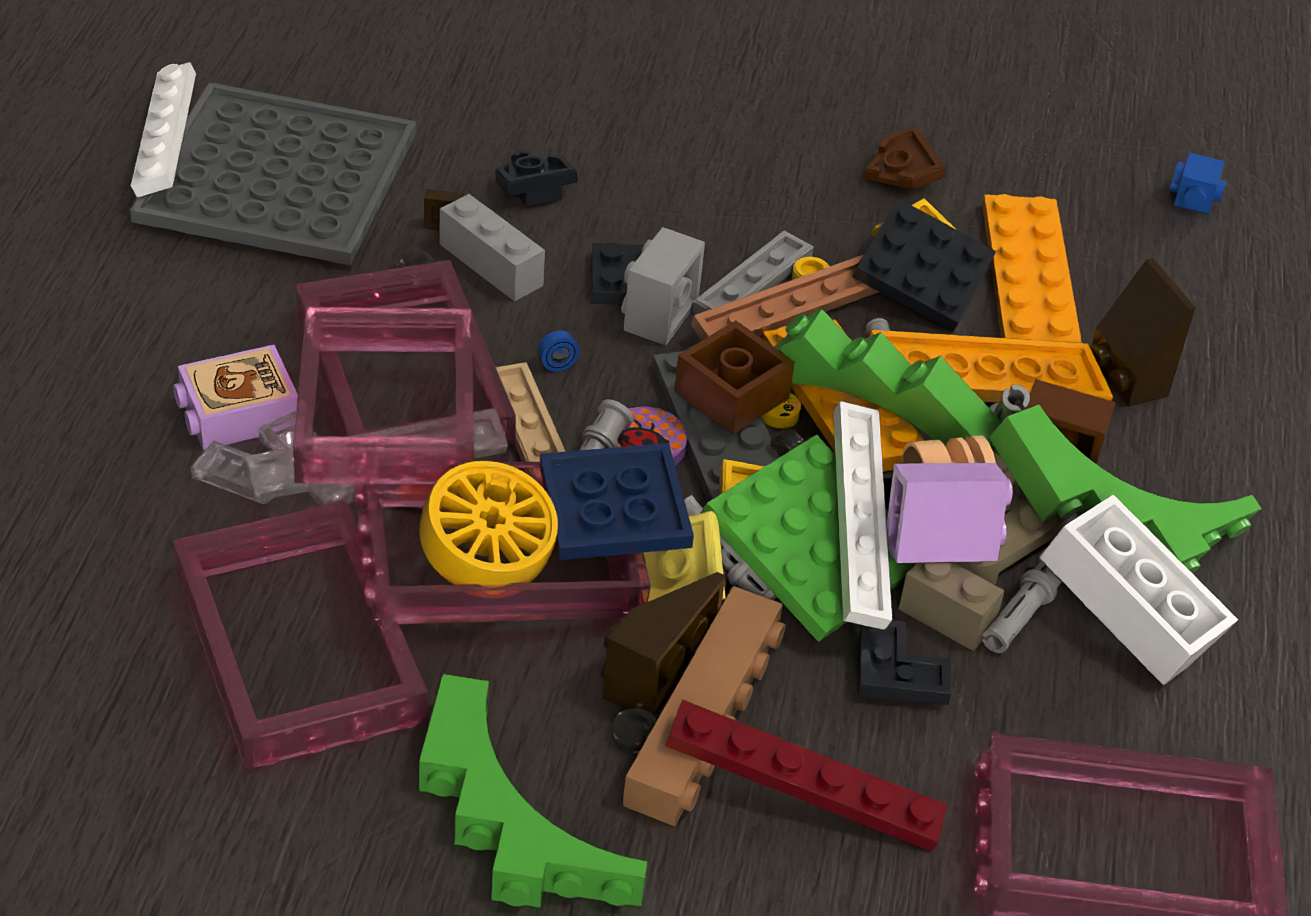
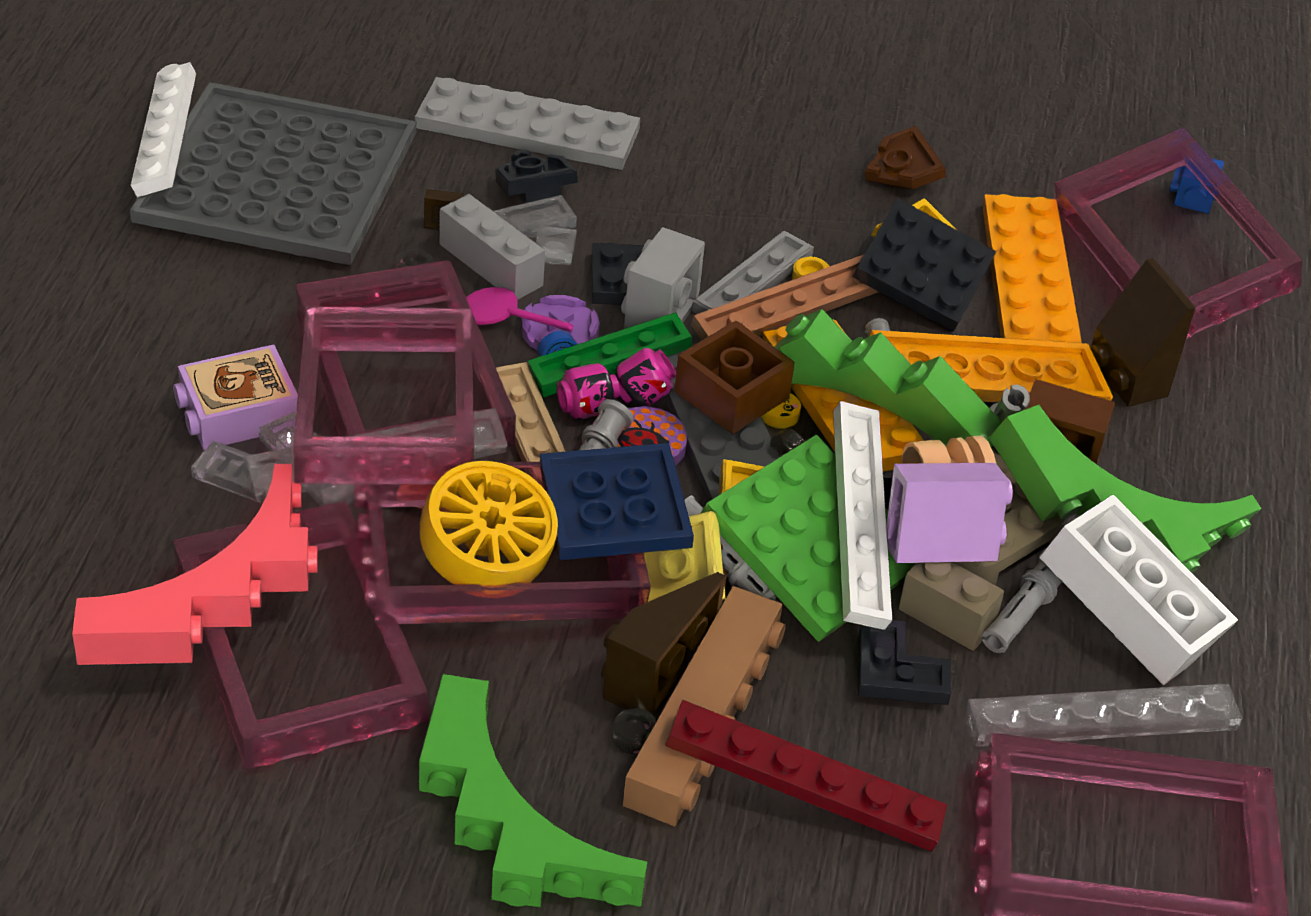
(169, 617): none -> coral arch
(498, 303): none -> dark pink piece
(528, 122): none -> light grey plate
(544, 212): none -> clear tile
(557, 243): none -> clear plate
(565, 309): none -> medium lavender tile
(585, 389): none -> dark pink head
(610, 350): none -> green plate
(645, 377): none -> dark pink head
(1106, 713): none -> clear plate
(1154, 159): none -> clear pink window

